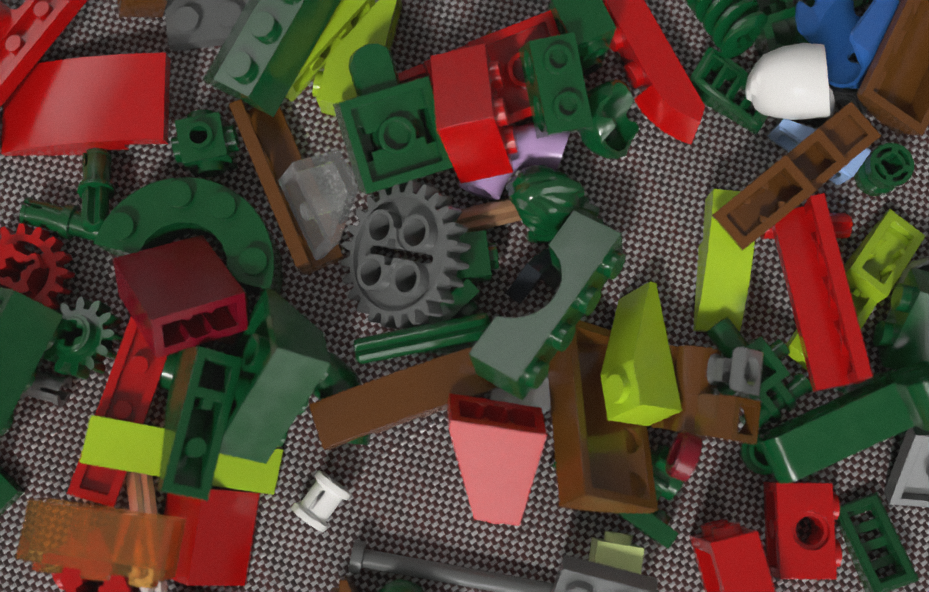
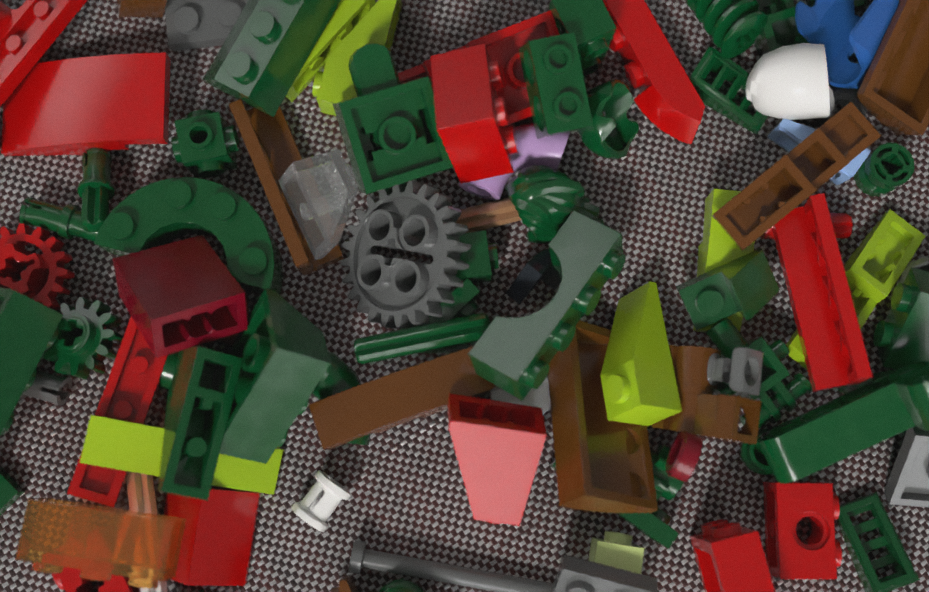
(728, 289): none -> dark green slope

